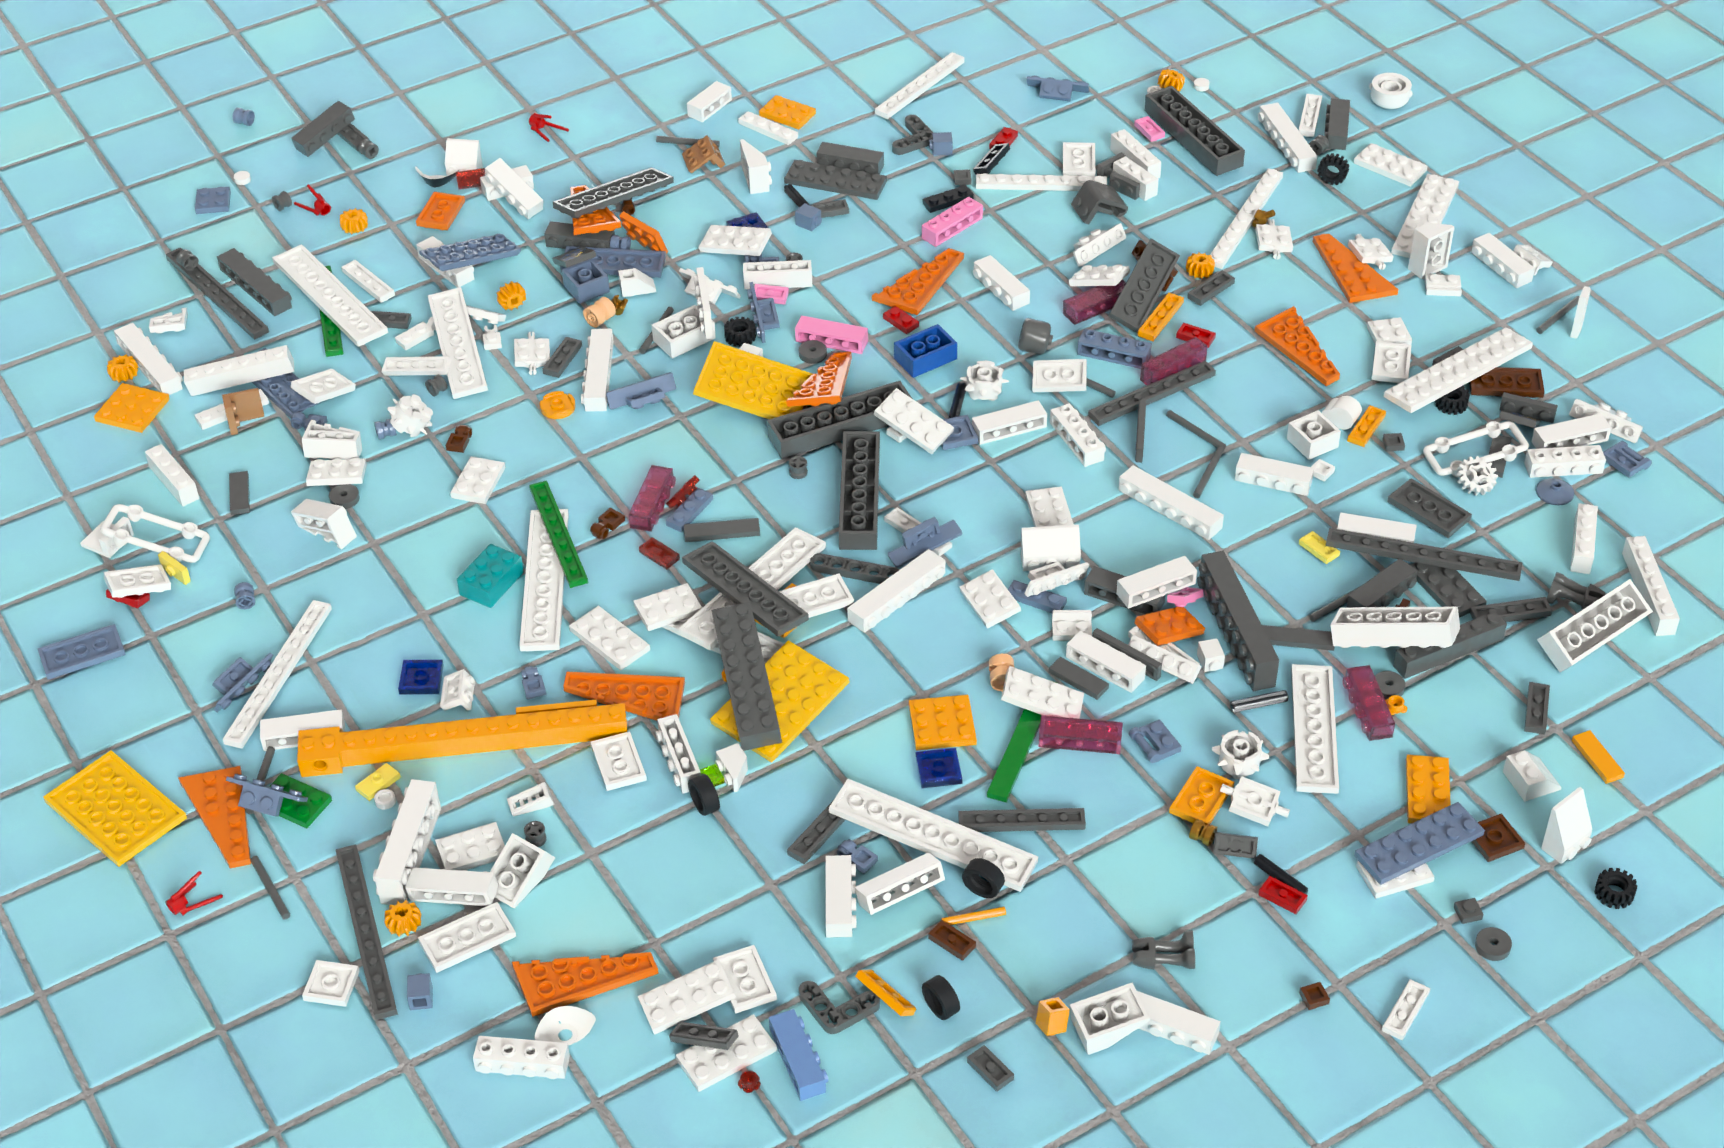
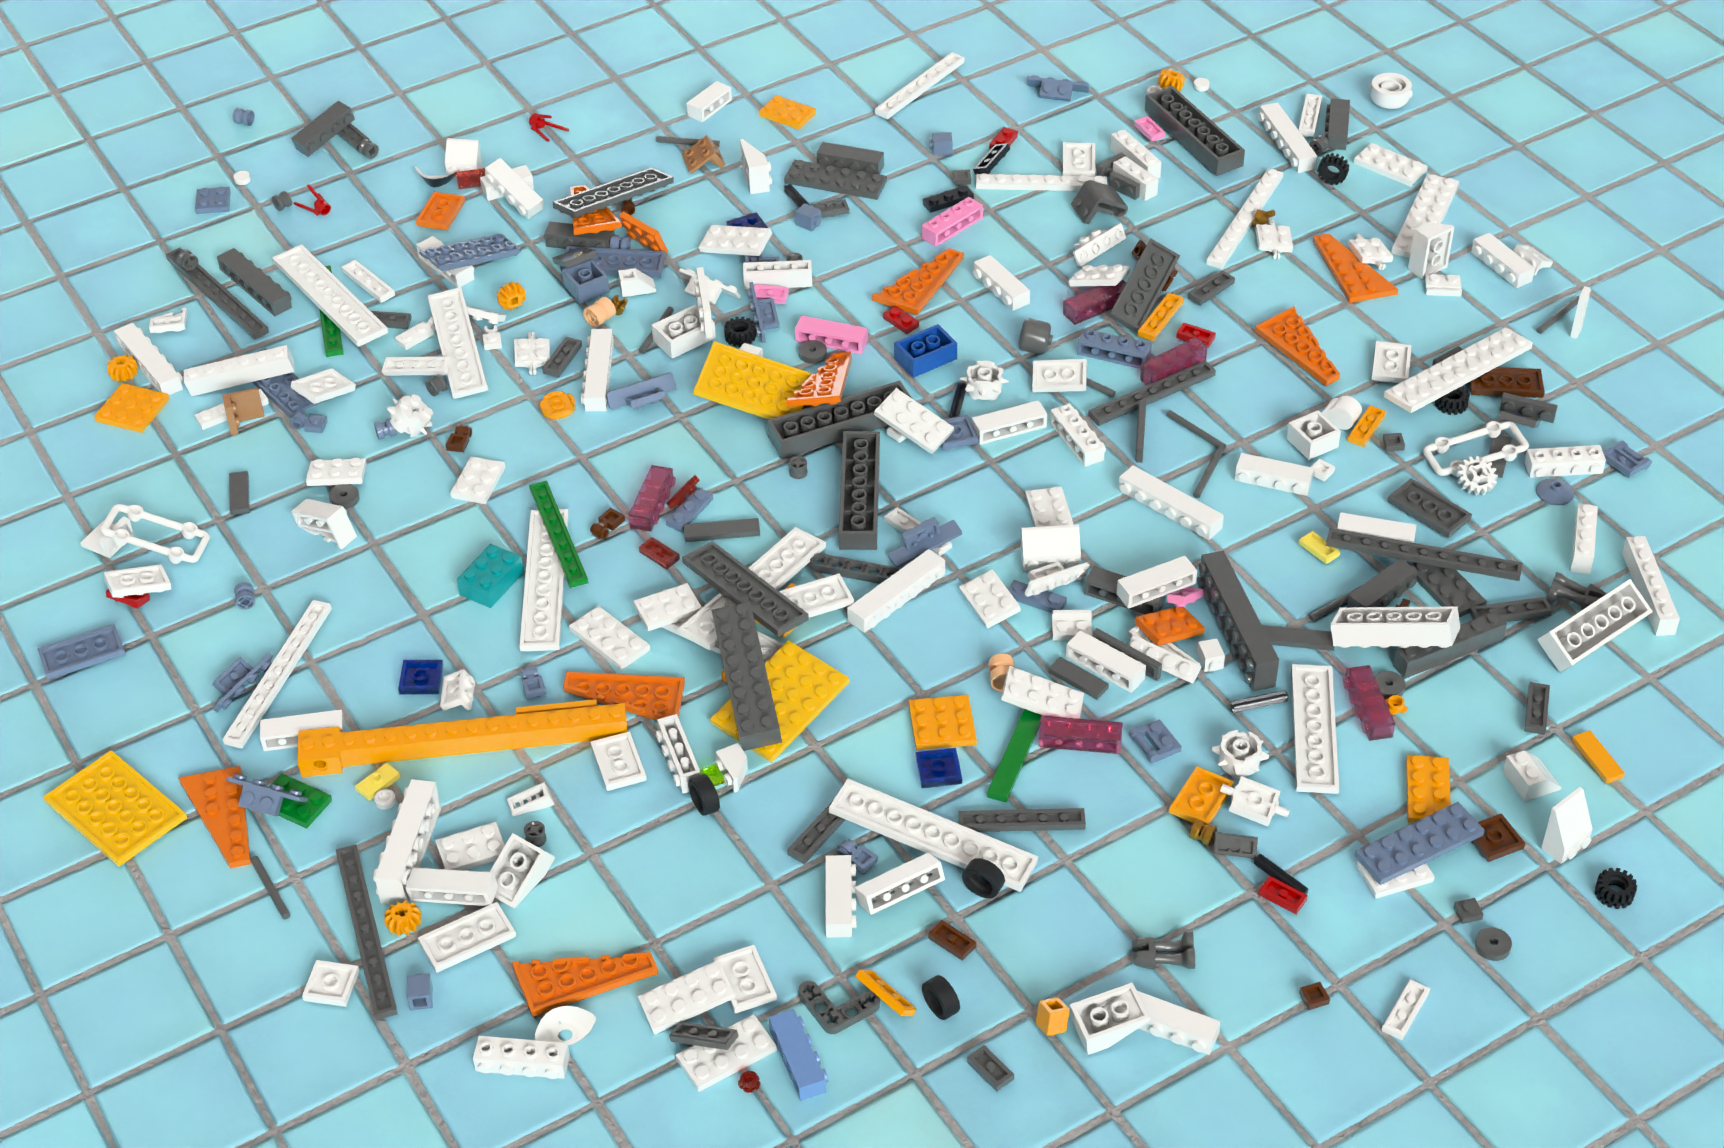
(172, 475): white brick -> none
(174, 568): light yellow plate -> none
(178, 902): red plant -> none
(264, 769): dark grey bar -> none
(331, 443): white wedge -> none
(353, 221): light orange gear -> none
(768, 128): white plate -> none
(920, 136): dark grey beam -> none
(973, 916): light orange bar -> none
(1200, 265): light orange gear -> none
(1389, 330): white plate -> none
(1572, 433): white brick -> none
(1618, 420): white bracket -> none

